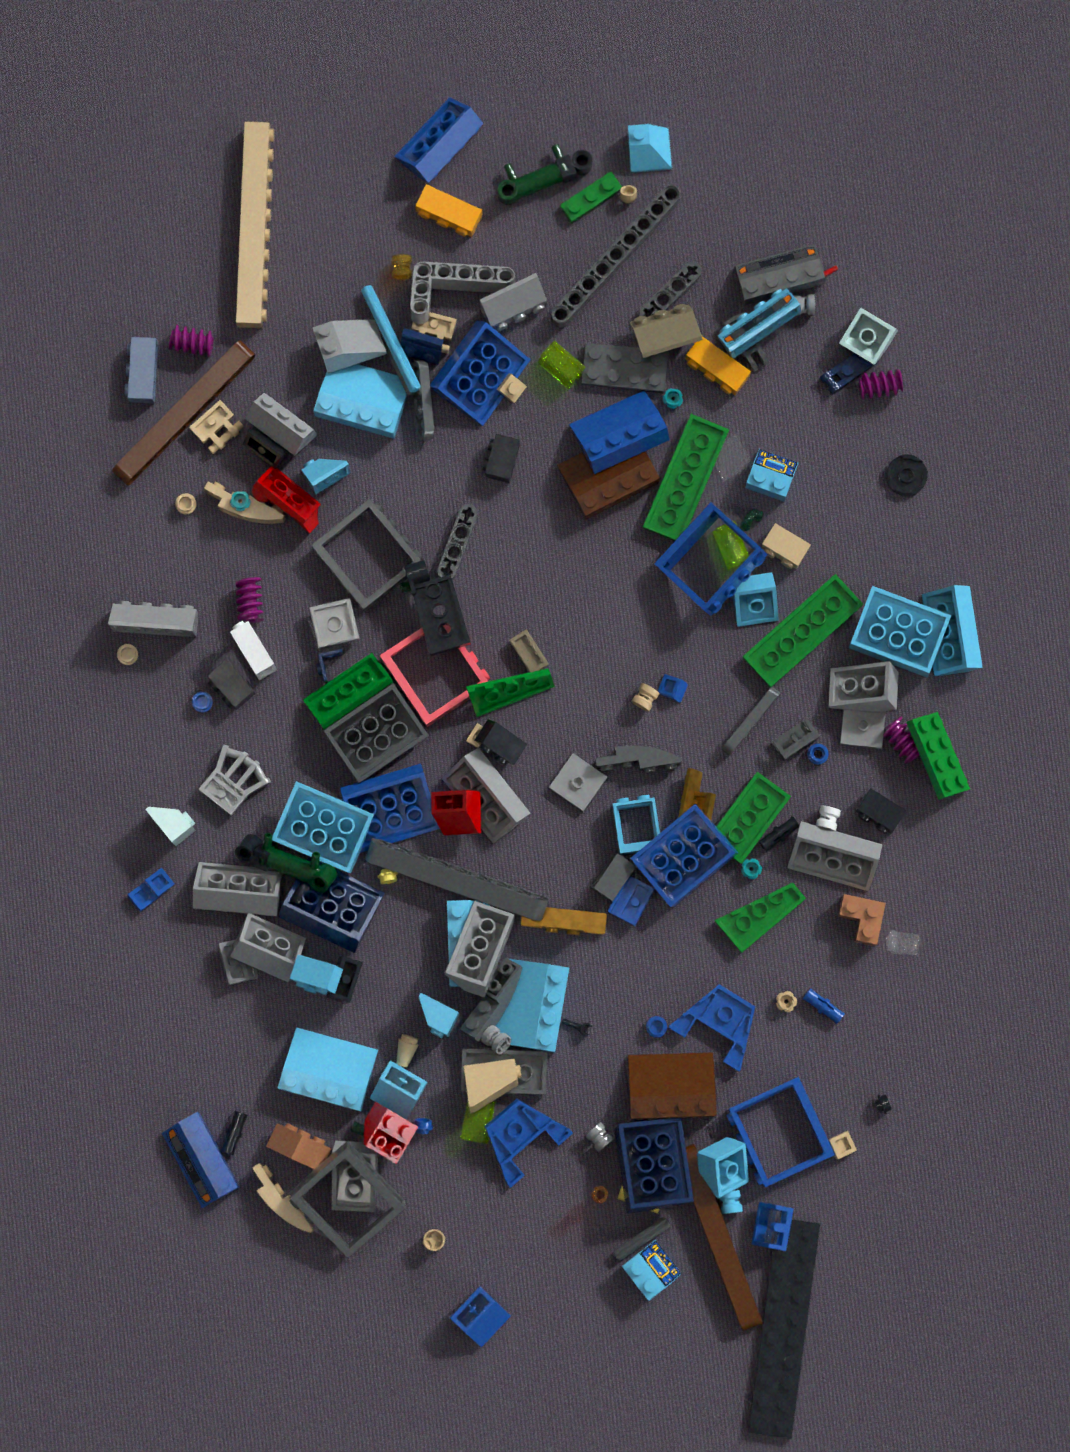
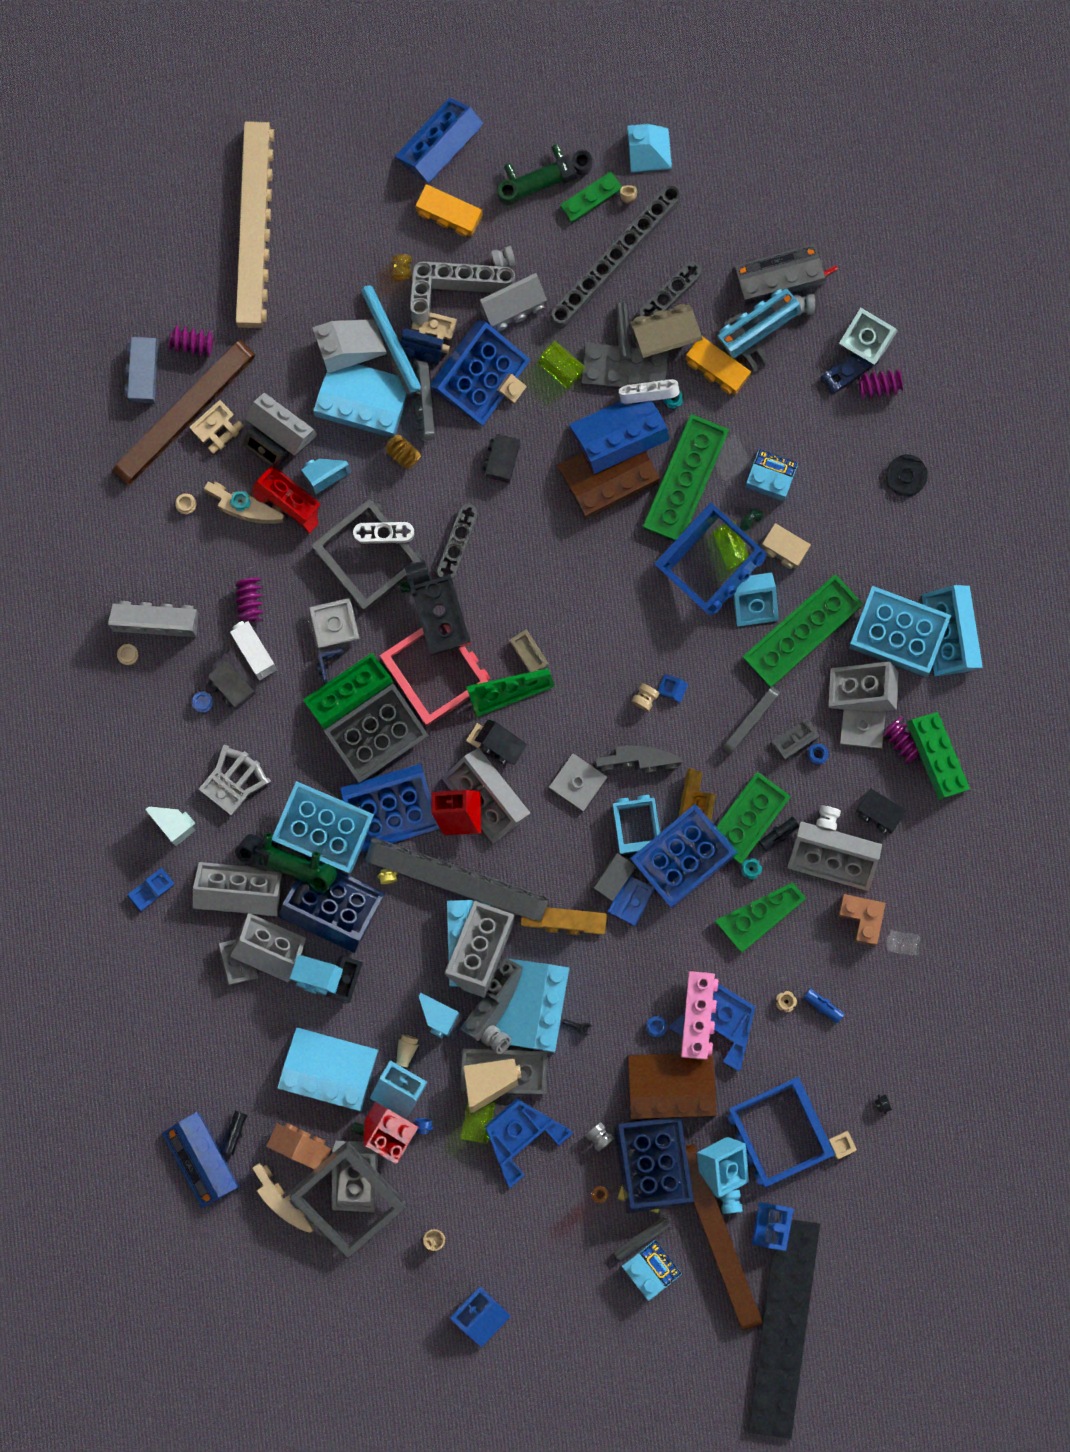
(368, 537): none -> white beam
(402, 451): none -> pearl gold gear
(504, 257): none -> light grey wheel
(623, 331): none -> dark grey axle
(649, 391): none -> white beam
(698, 1015): none -> bright pink brick

